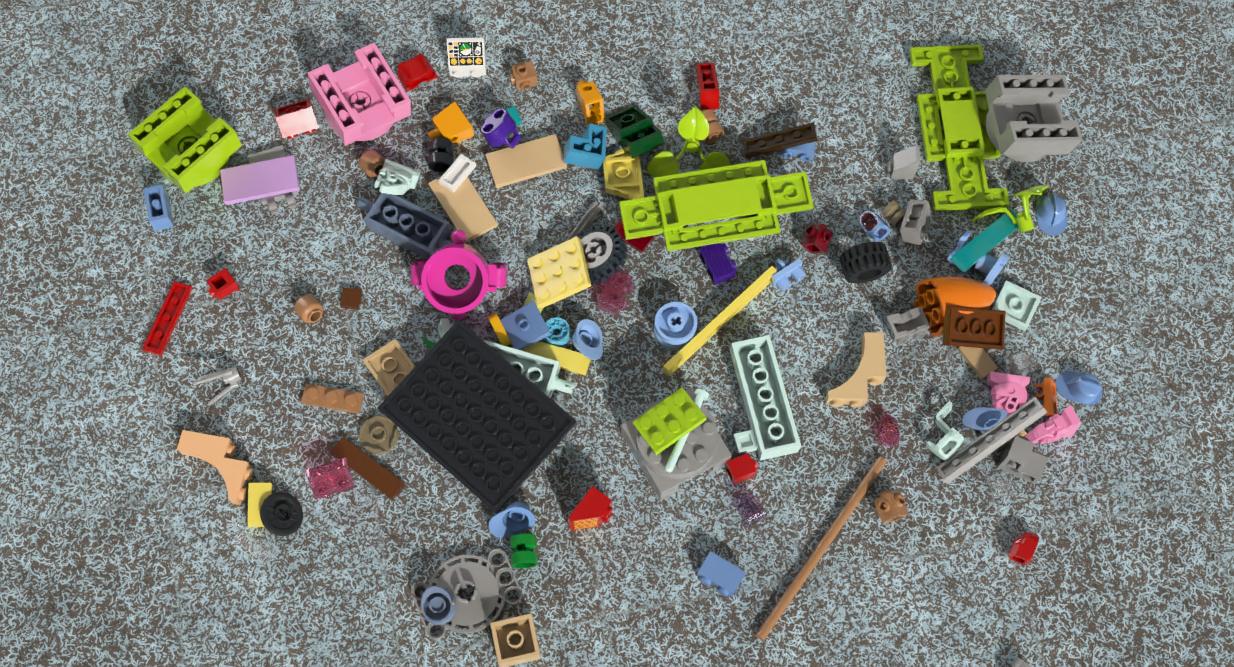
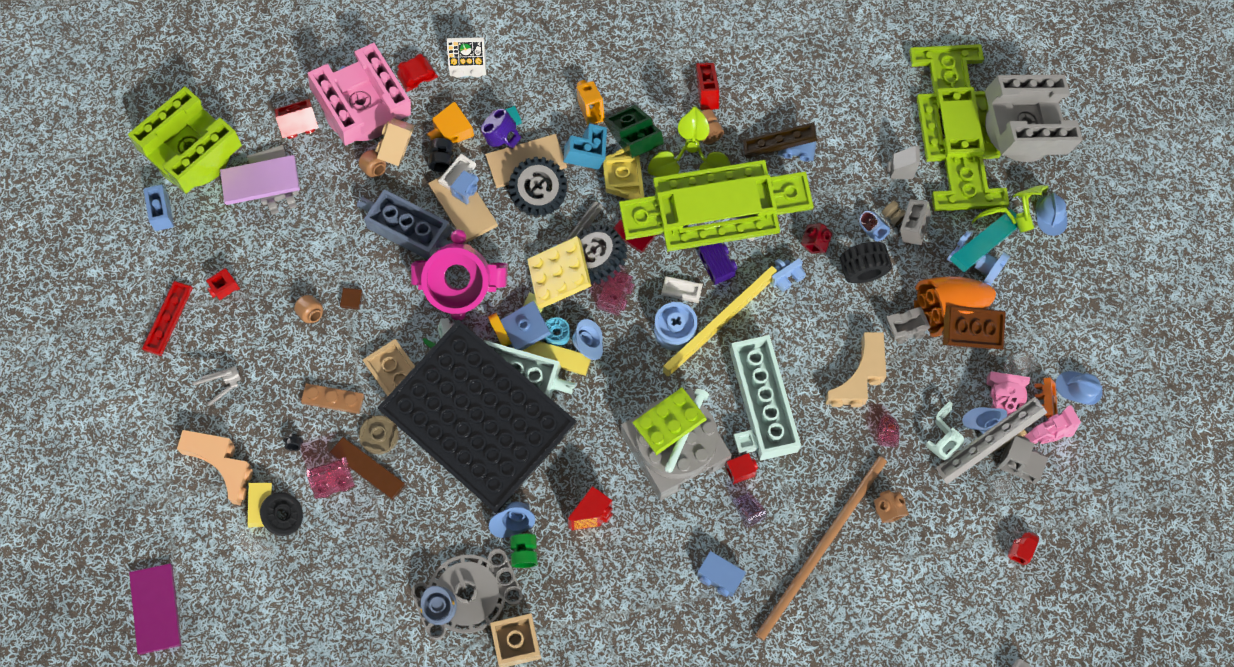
(155, 609): none -> magenta tile
(293, 442): none -> black plate
(395, 141): none -> tan brick
(396, 178): light aqua piece -> none
(464, 186): none -> medium blue brick
(523, 75): medium nougat brick -> none
(525, 173): none -> wheel
(681, 289): none -> white tile
(978, 360): tan tile -> none
(1018, 304): light aqua plate -> none

